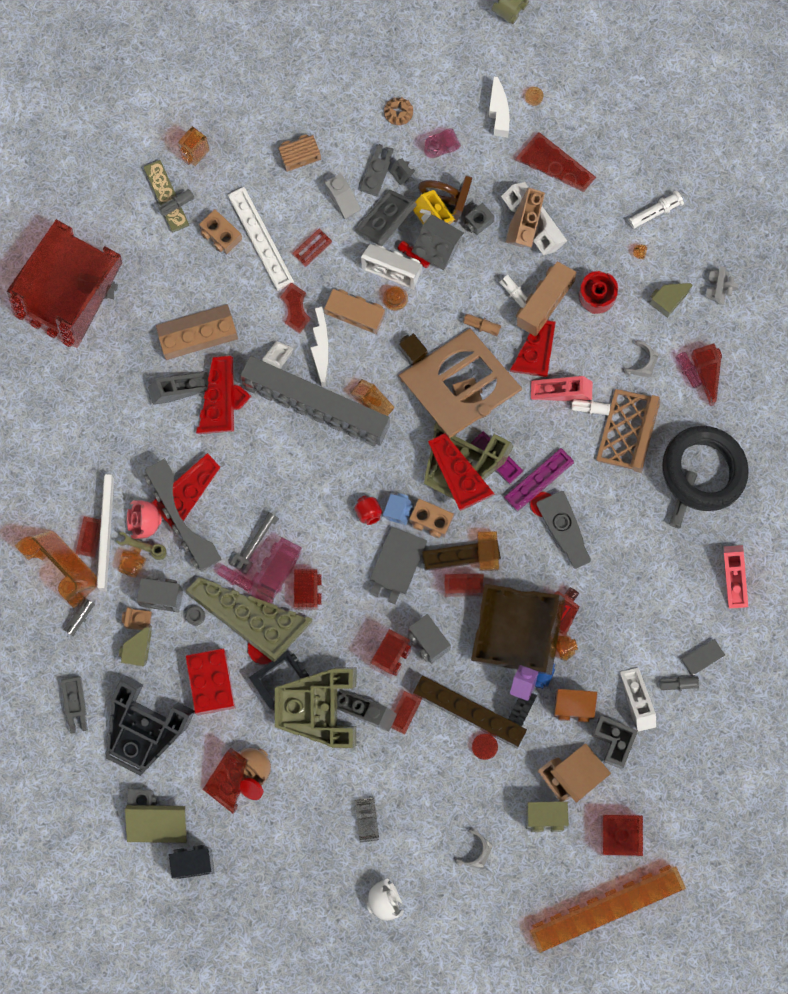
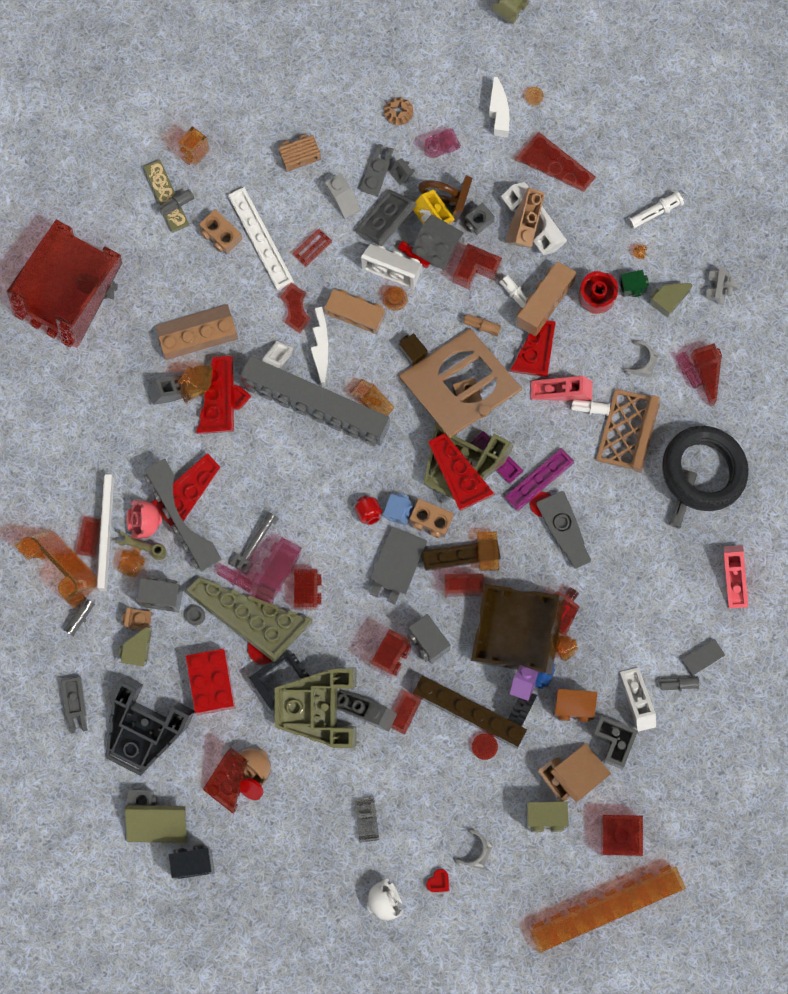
(195, 382): none -> clear orange piece
(438, 882): none -> red tile
(475, 262): none -> clear red brick
(634, 283): none -> dark green brick

